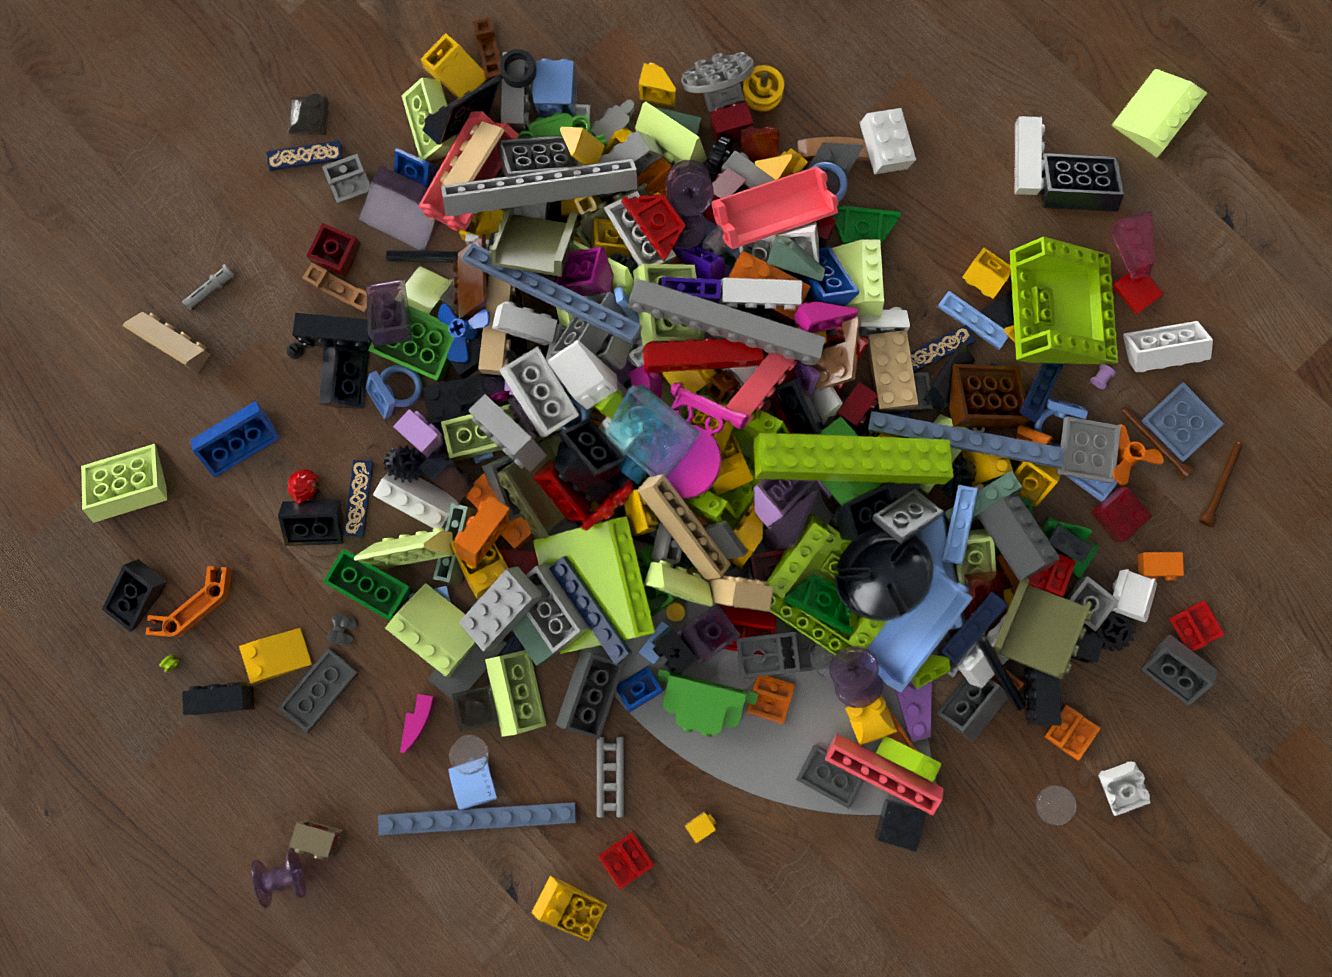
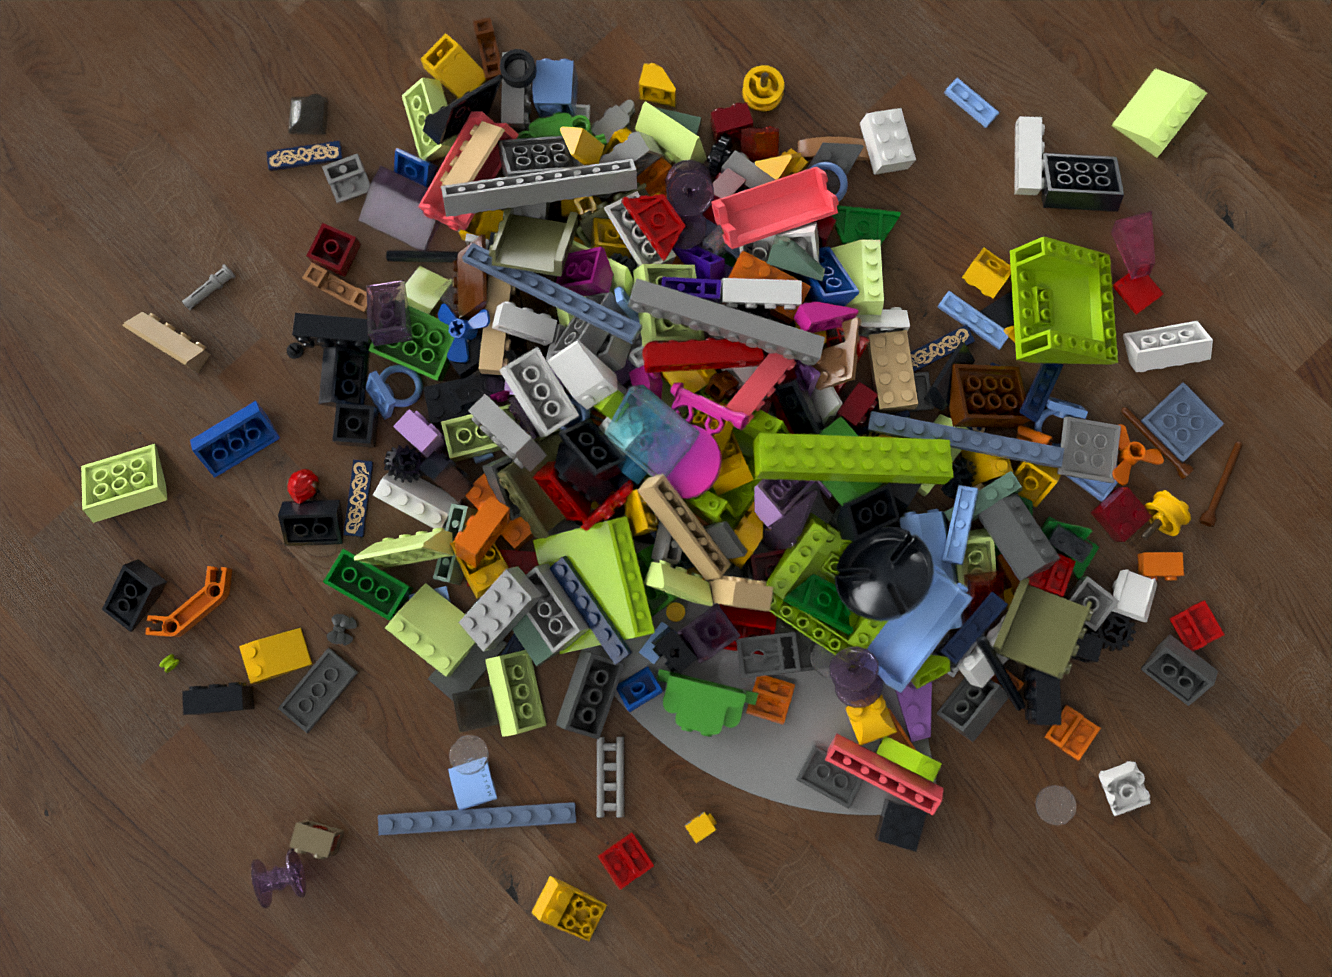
(355, 425): none -> black brick
(416, 722): dark pink slope -> none
(719, 80): light grey bracket -> none
(907, 516): dark grey tile -> none
(971, 102): none -> light blue tile
(1103, 376): lavender bush -> none
(1167, 515): none -> yellow wheel

